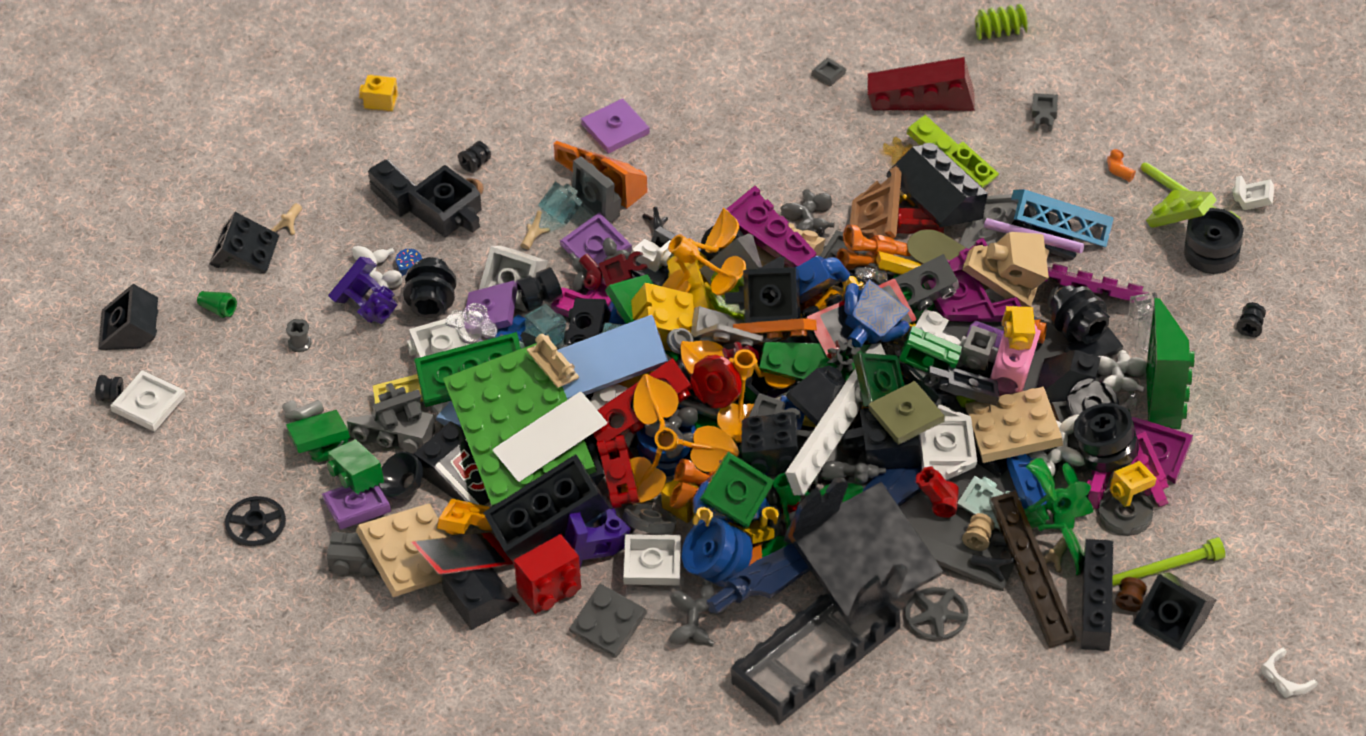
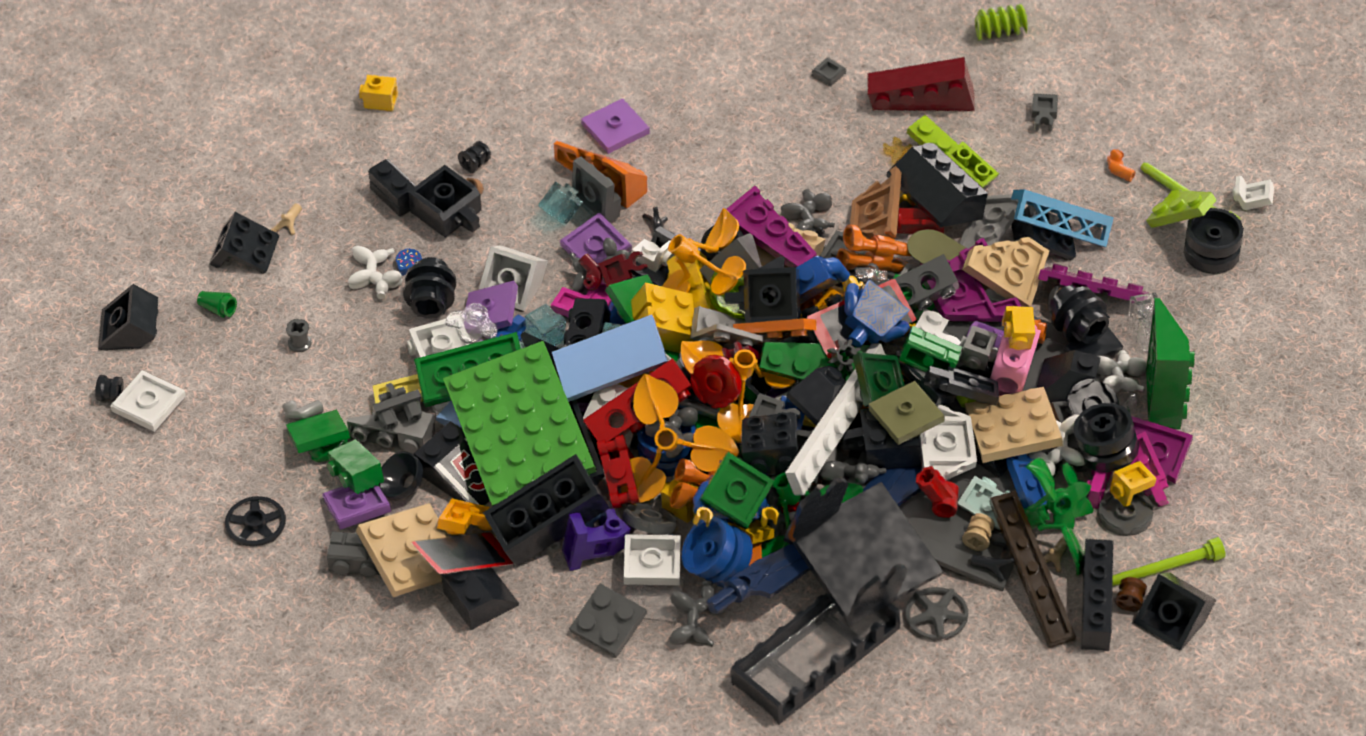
(357, 284): dark purple tile -> none
(533, 232): tan bar -> none
(539, 289): black wheel -> none
(547, 574): red brick -> none
(549, 436): white sticker -> none
(552, 362): tan hinge -> none
(675, 338): light grey plate -> none
(894, 263): yellow tile -> none
(1020, 258): tan torso -> none
(1048, 239): lavender bar -> none
(1251, 320): black bush -> none
(1288, 688): white cap -> none

